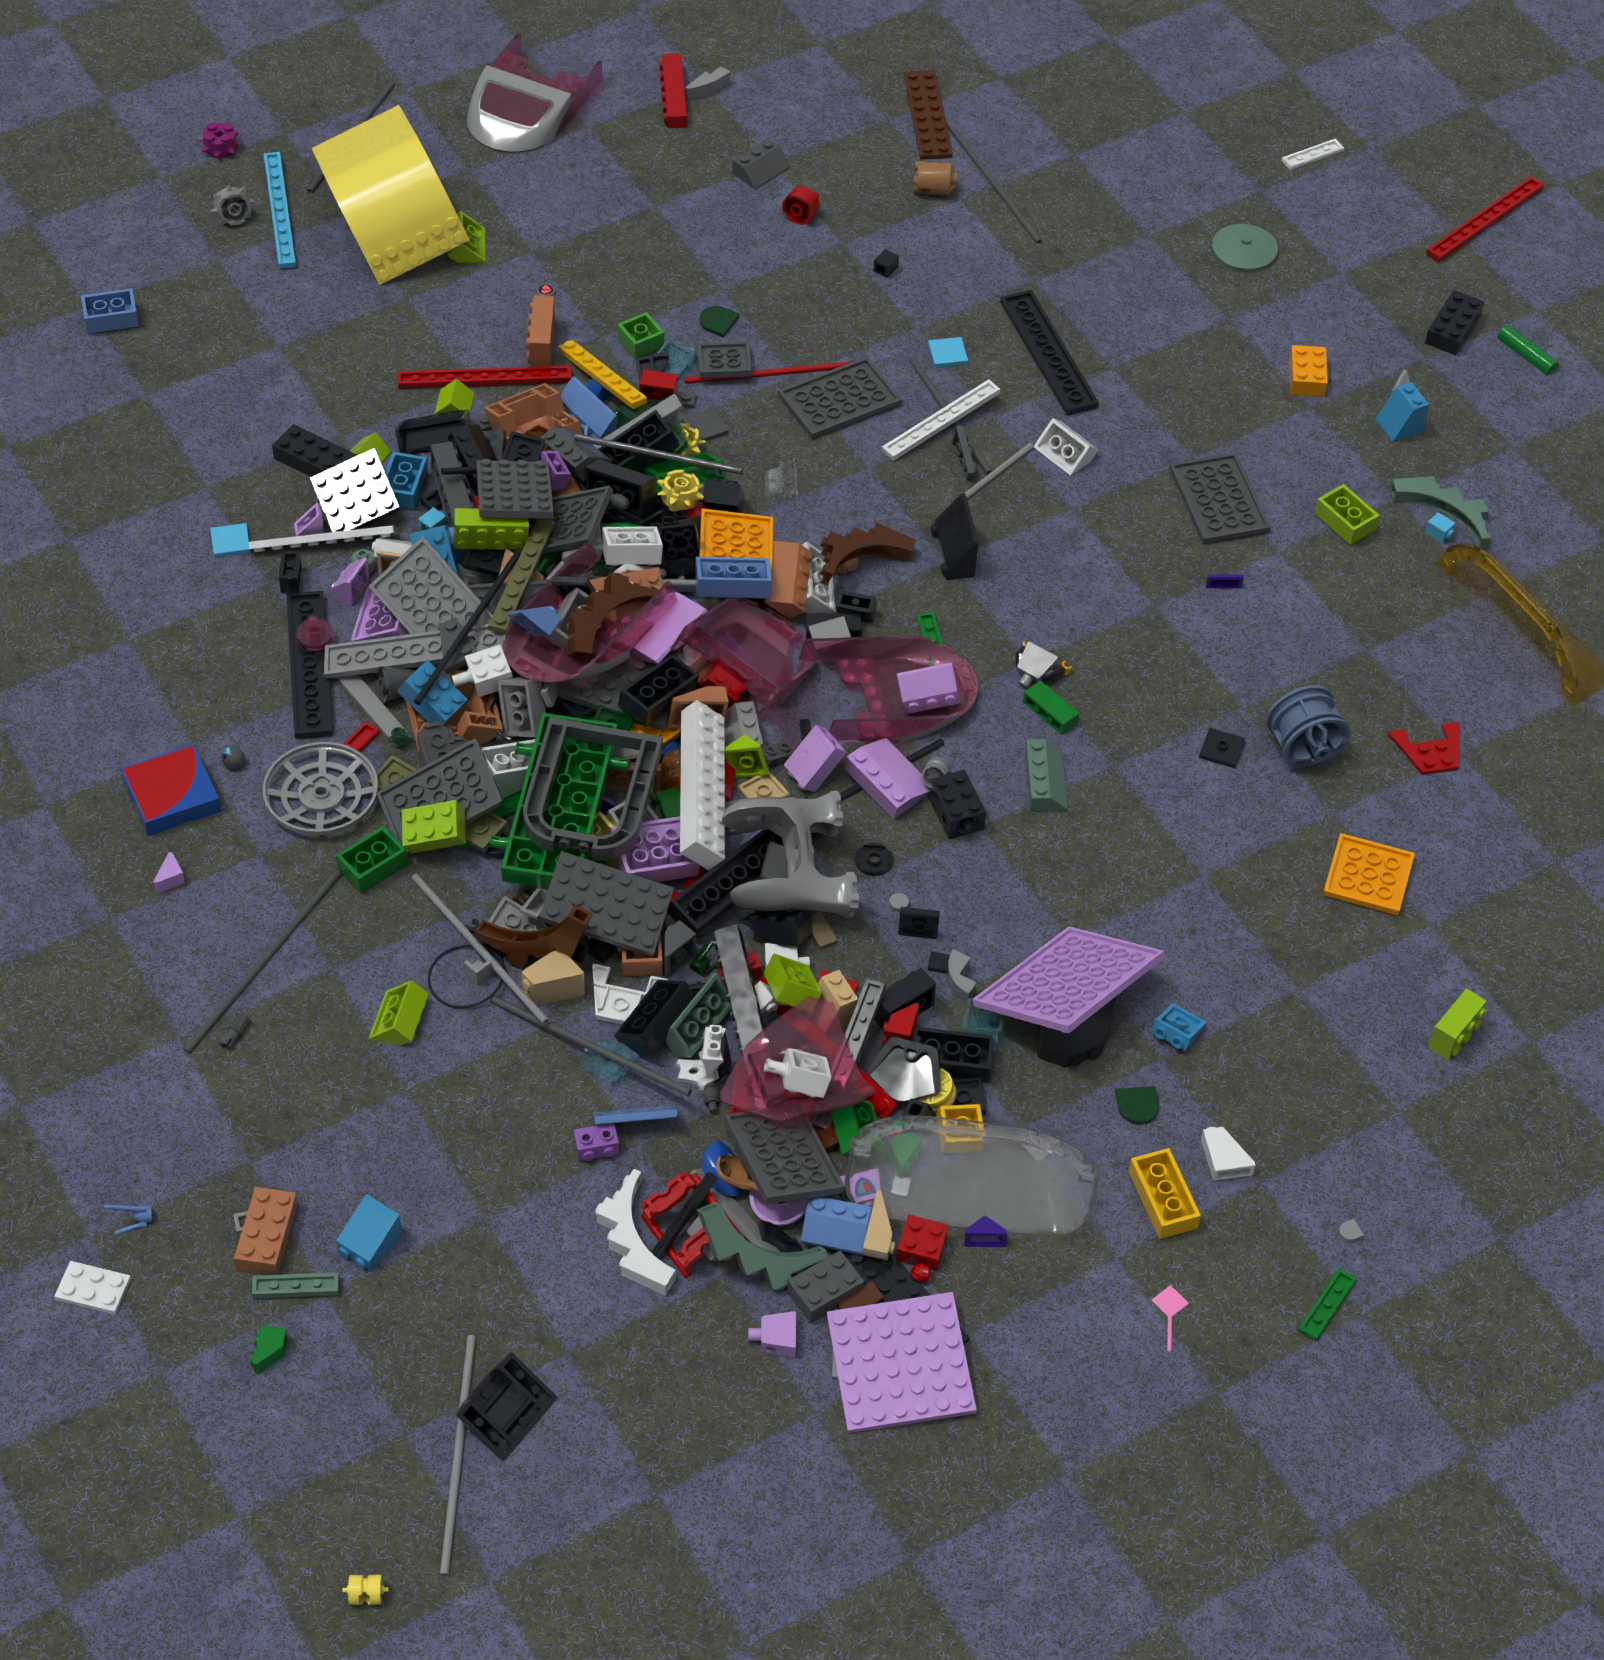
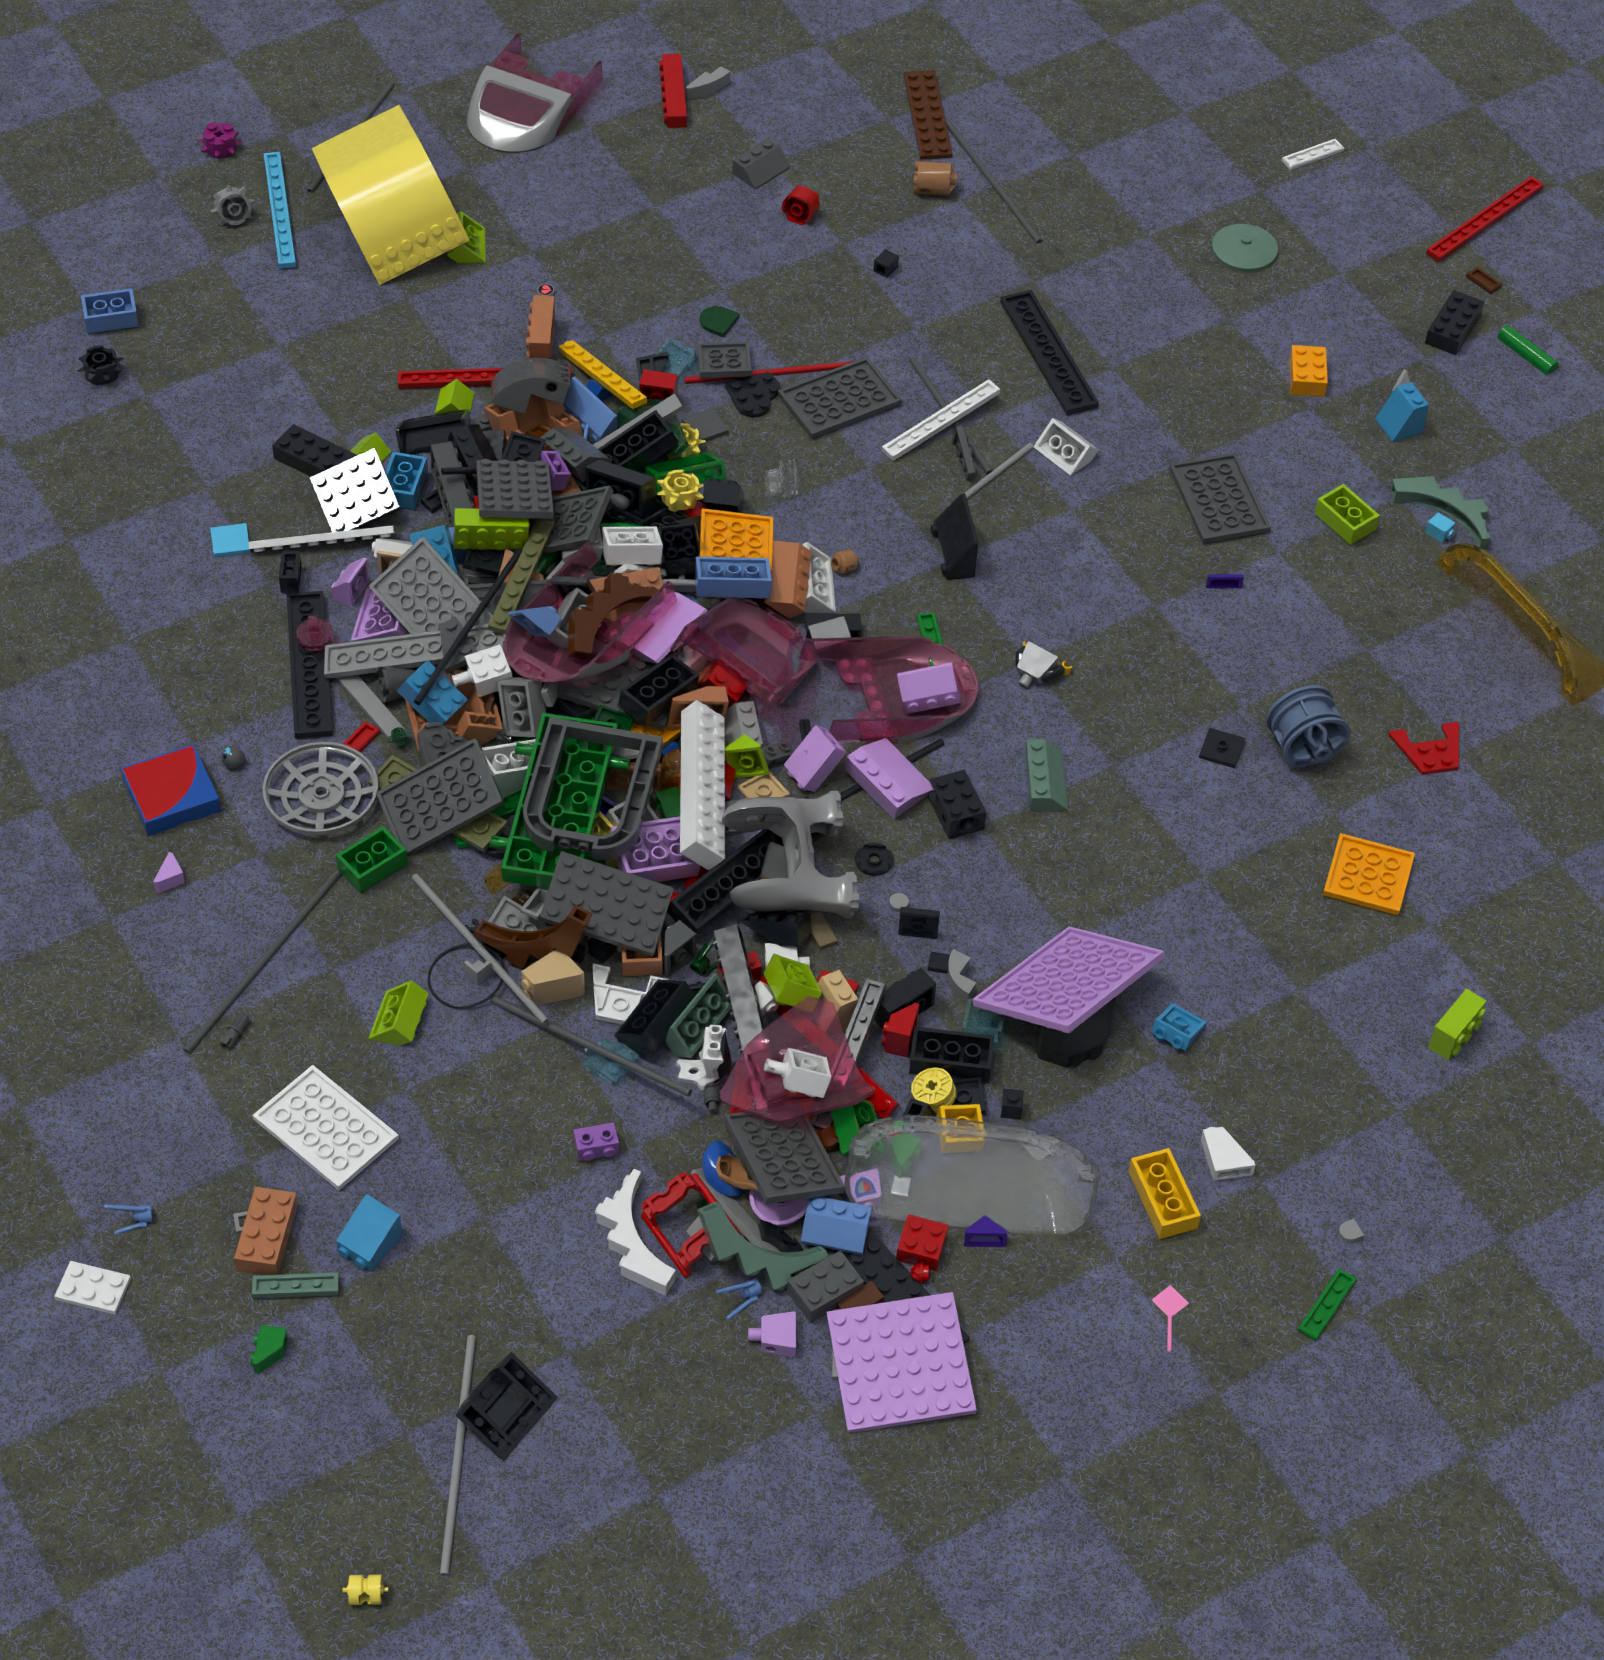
(100, 365): none -> black brick
(310, 522): lavender slope -> none
(325, 1127): none -> white plate
(364, 553): sand green head -> none
(432, 519): medium azure brick -> none
(433, 826): lime brick -> none
(493, 880): none -> clear yellow slope
(529, 376): none -> dark grey slope
(637, 1114): medium blue tile -> none
(640, 335): bright green brick -> none
(660, 454): dark grey piece -> none
(684, 1215): black axle -> none
(687, 399): dark grey plate -> none
(748, 1289): none -> medium blue plant
(753, 393): none -> black plate
(857, 603): black brick -> none
(858, 543): reddish brown arch -> none
(878, 1238): tan slope -> none
(907, 1069): animal -> none
(934, 768): light grey wheel -> none
(947, 352): medium azure tile -> none
(1012, 1104): none -> black brick
(1051, 707): green brick -> none
(1137, 1104): dark green tile -> none
(1483, 280): none -> reddish brown tile

